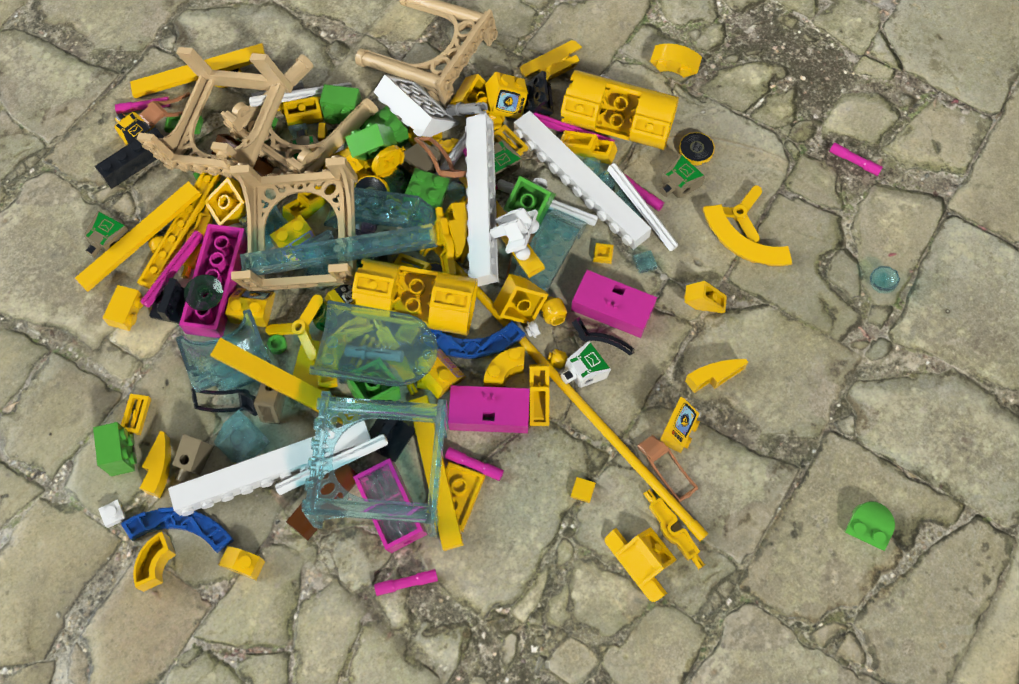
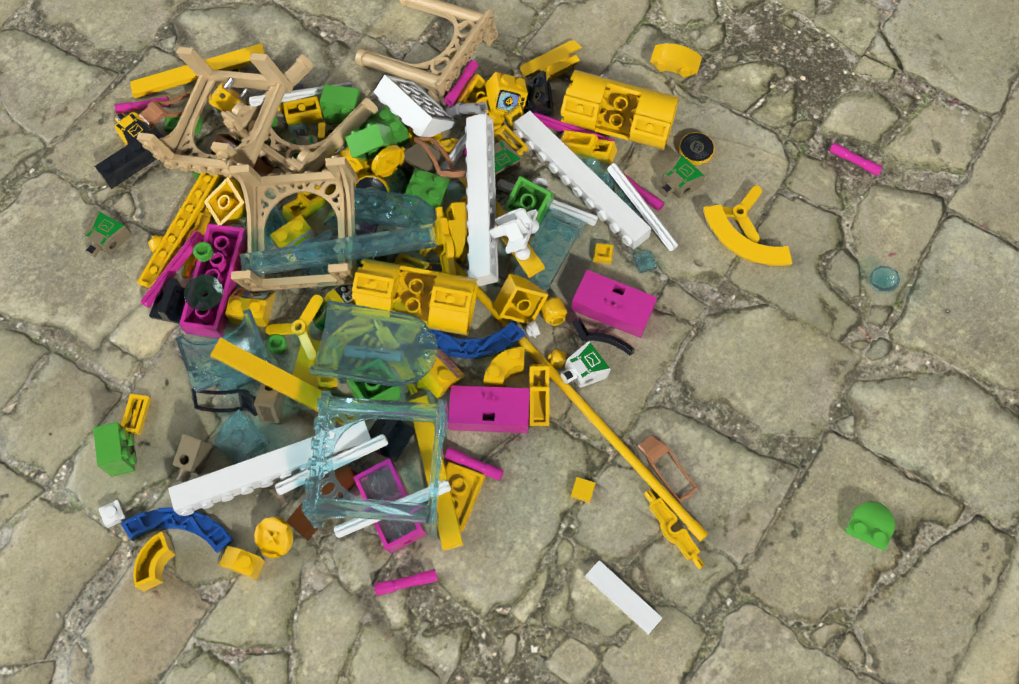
(123, 308): yellow brick -> none
(137, 236): yellow tile -> none
(157, 466): yellow slope -> none
(203, 251): none -> bright green tile
(225, 98): none -> yellow piece
(273, 537): none -> yellow tile
(358, 523): none -> white axle
(466, 74): none -> dark pink piece
(513, 115): none -> yellow tile
(623, 597): none -> white tile
(643, 559): yellow plate -> none
(680, 426): yellow slope -> none
(705, 297): yellow slope -> none
(715, 373): yellow slope -> none

